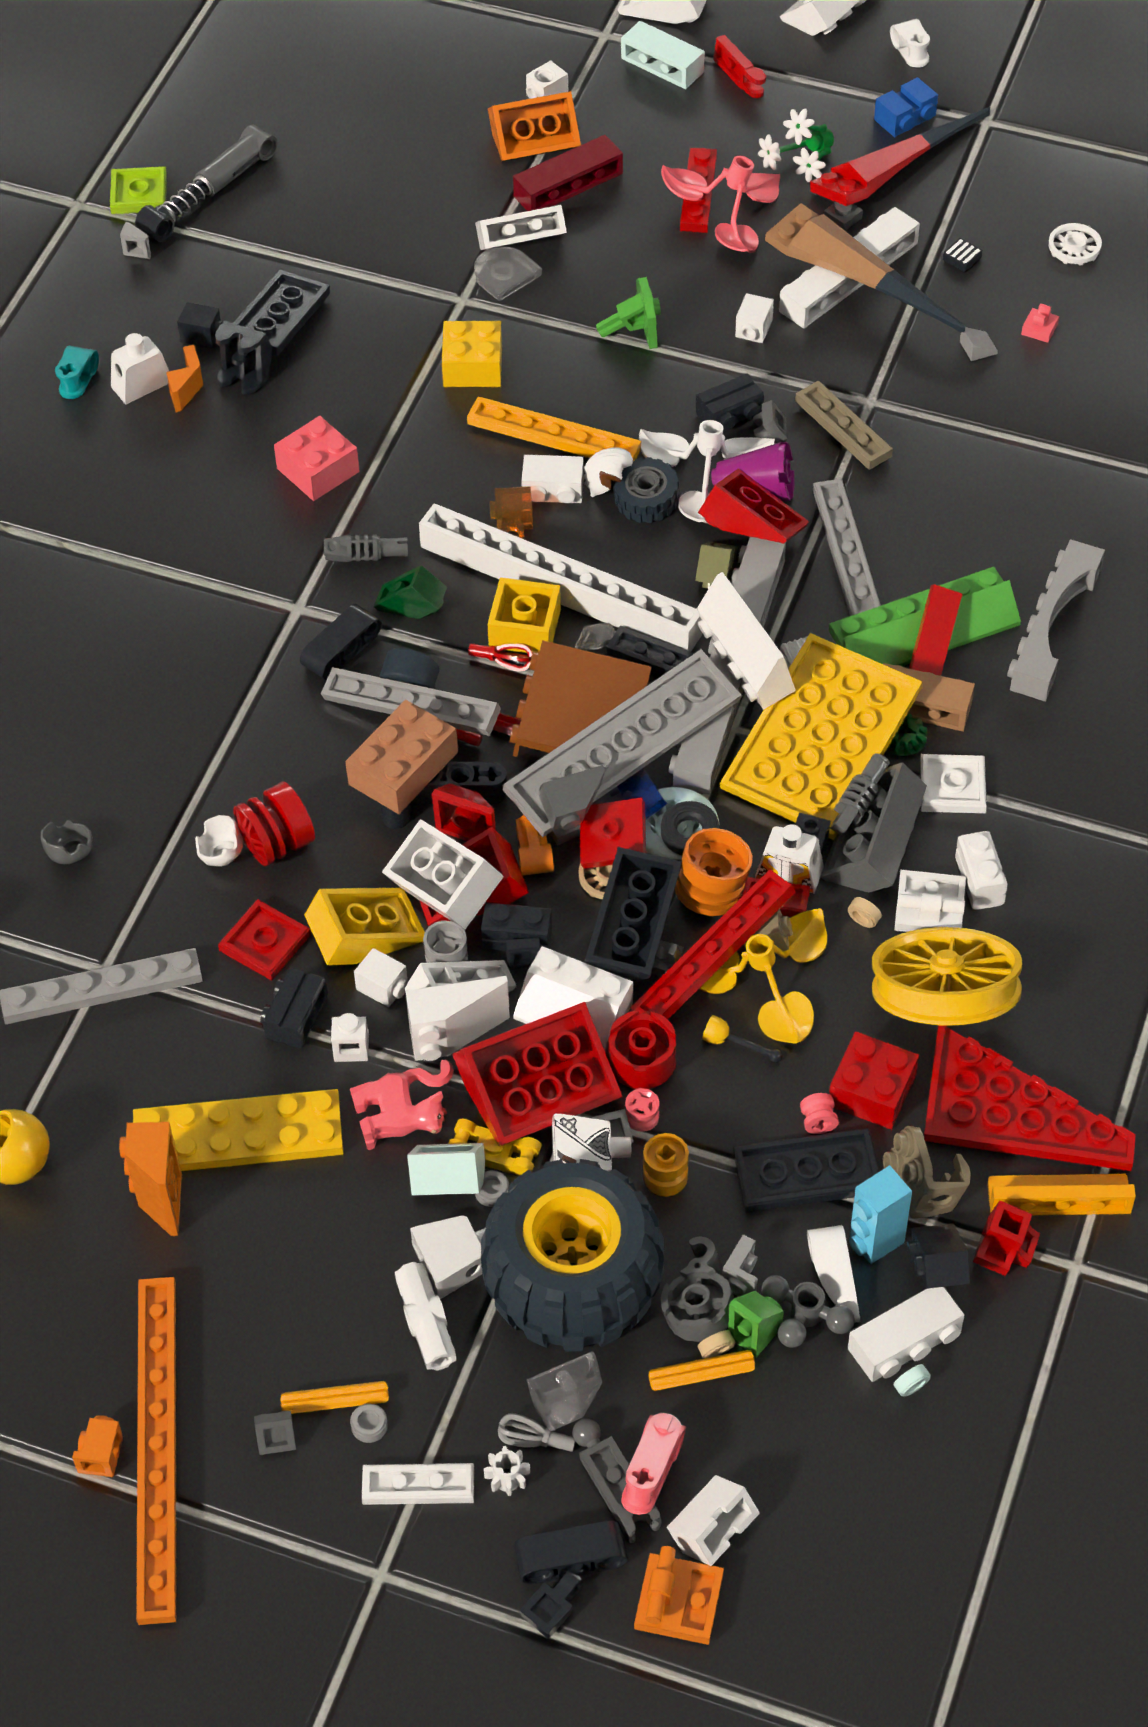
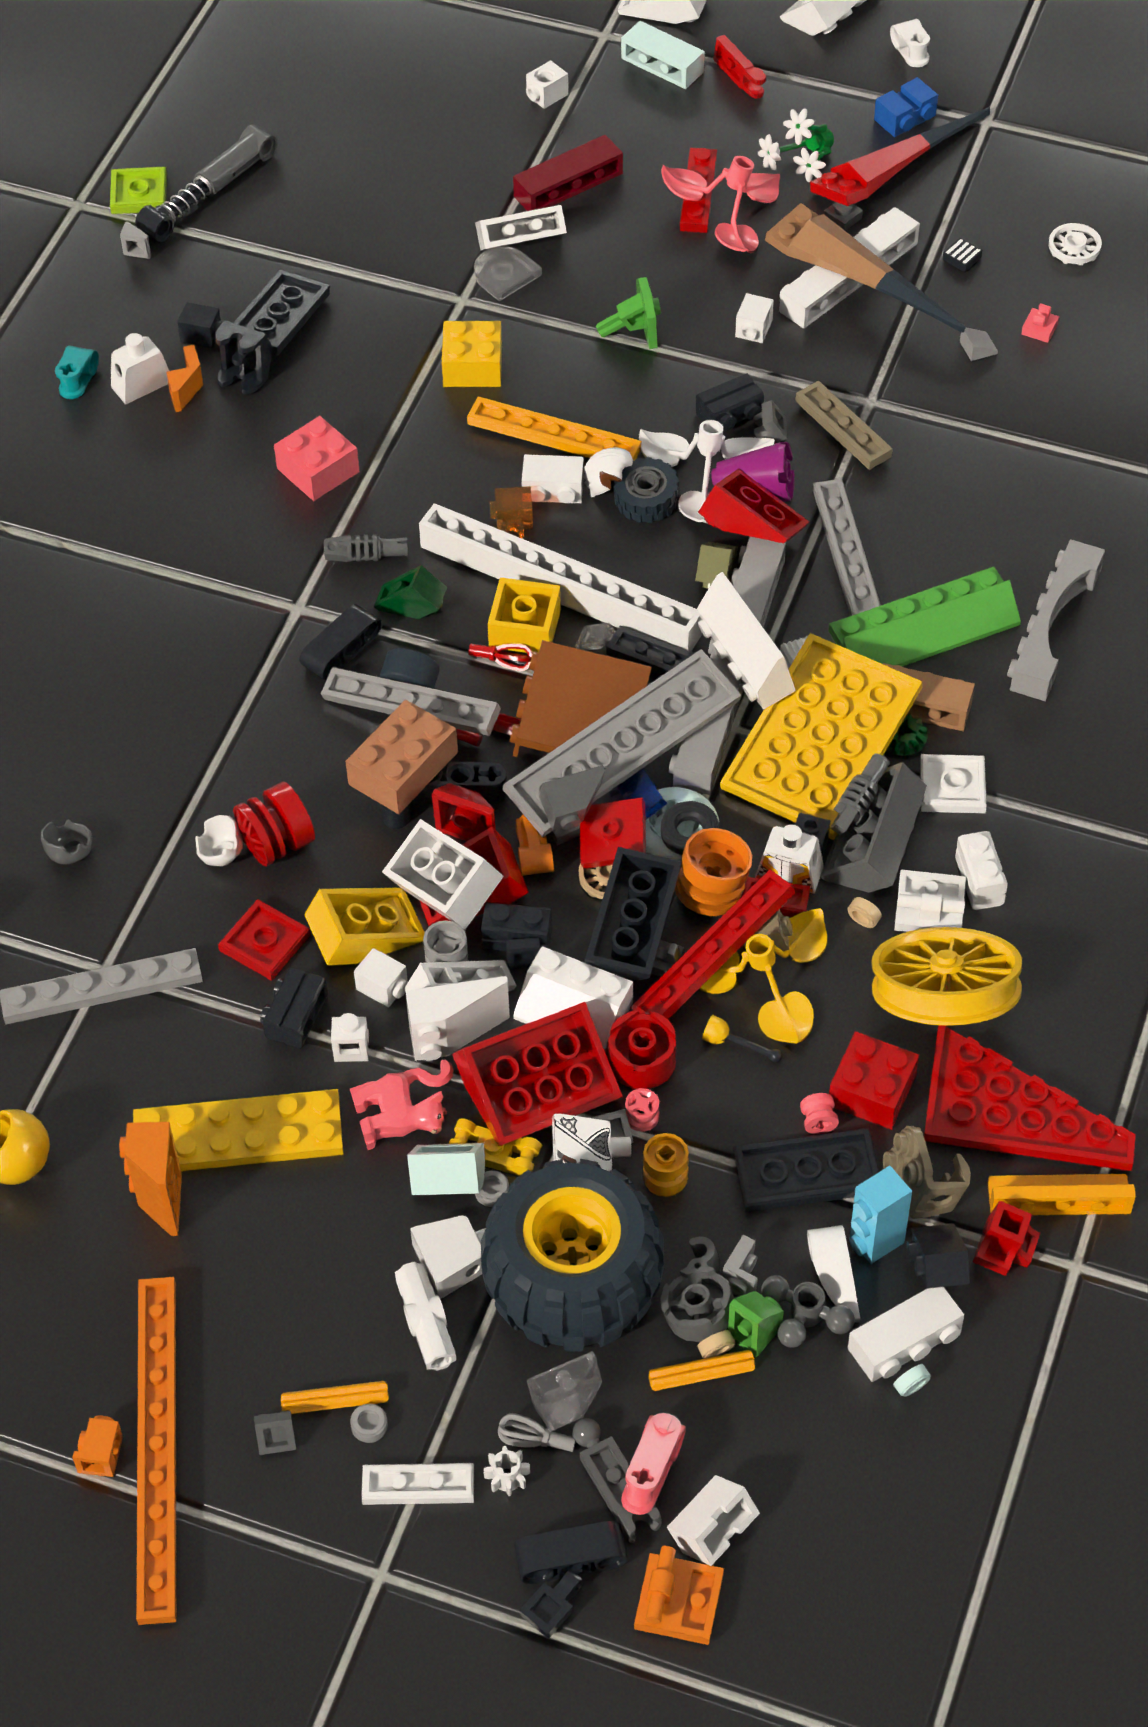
(534, 126): orange slope -> none
(935, 630): red tile -> none

